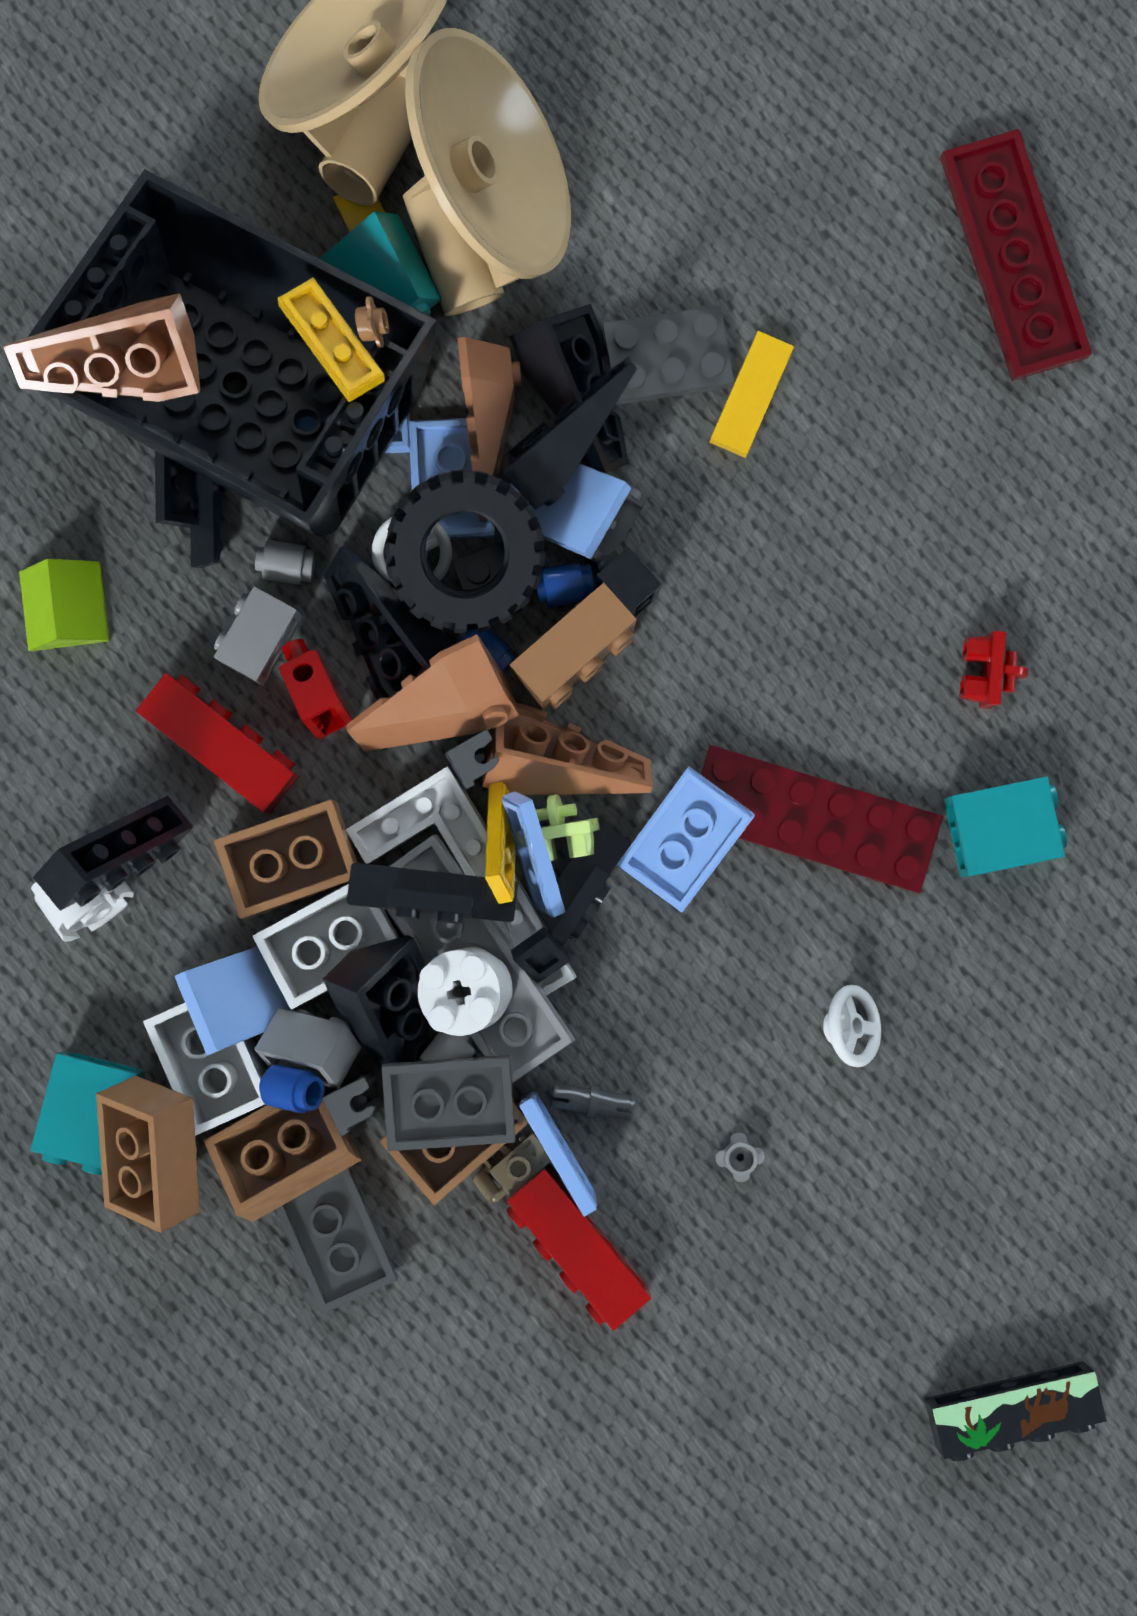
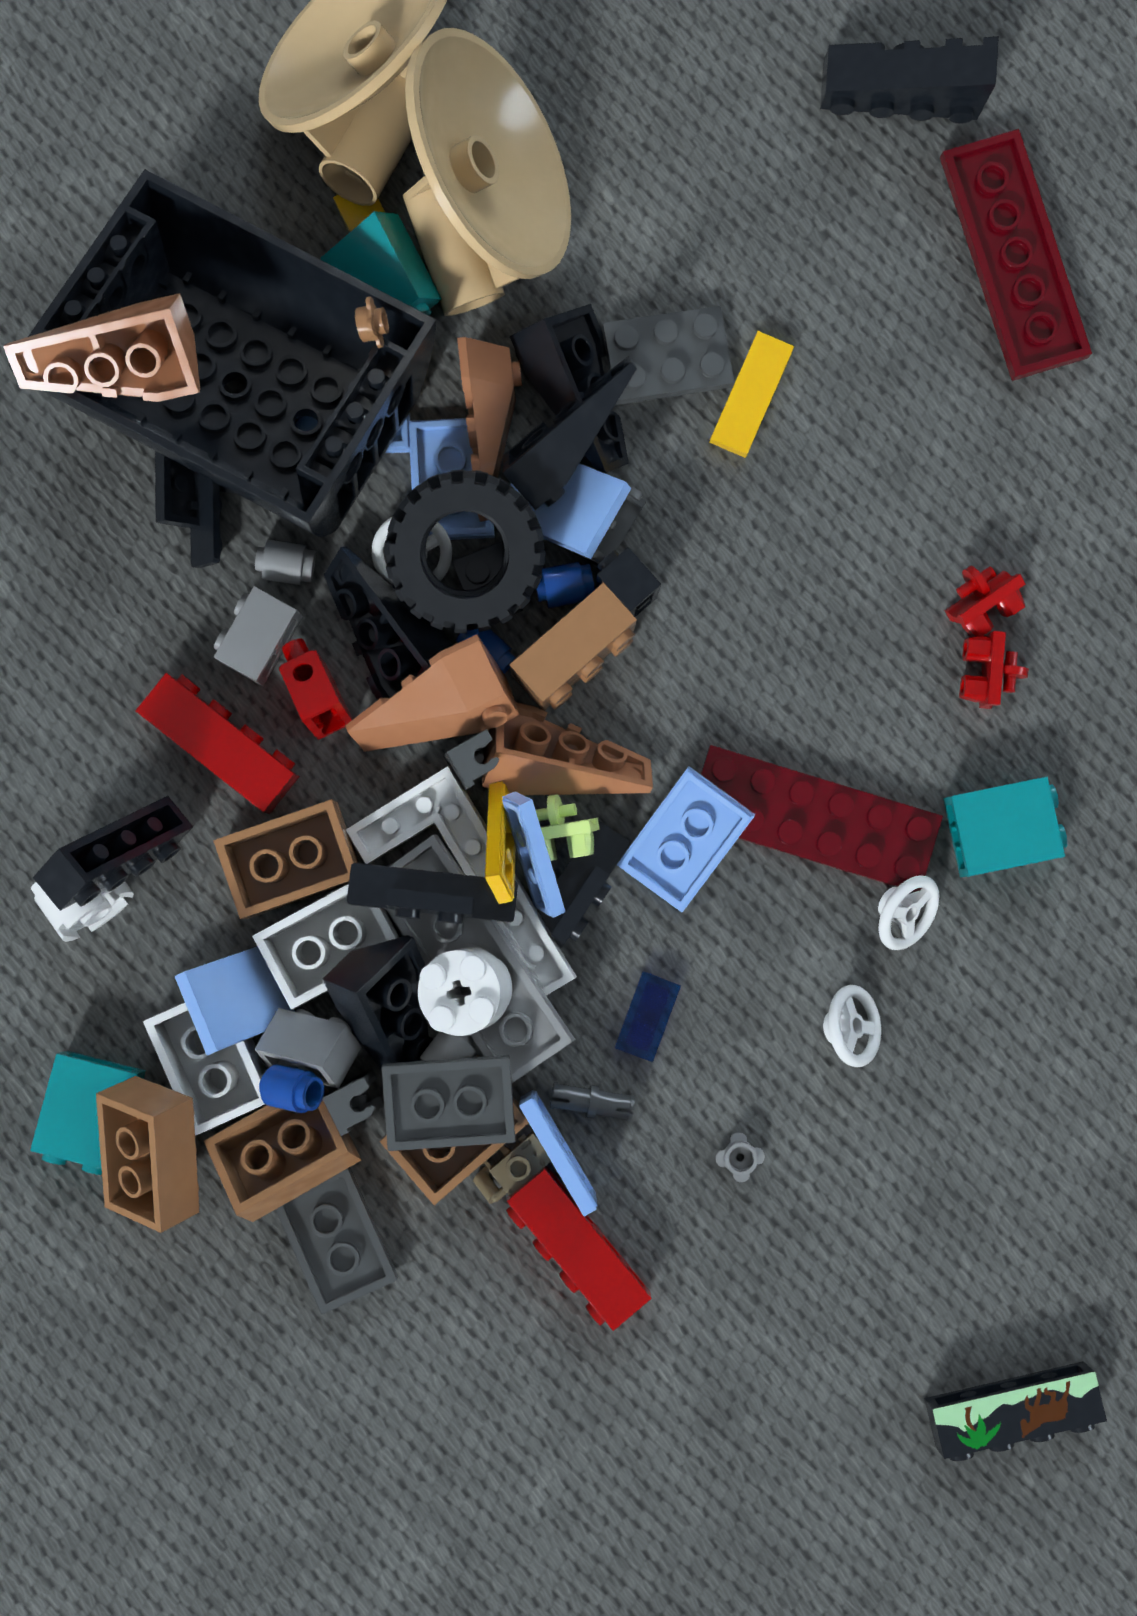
(63, 604): lime slope -> none
(331, 339): yellow tile -> none
(540, 955): black plate -> none
(647, 1016): none -> clear blue plate
(904, 907): none -> white piece
(910, 79): none -> black wedge
(982, 593): none -> red hips

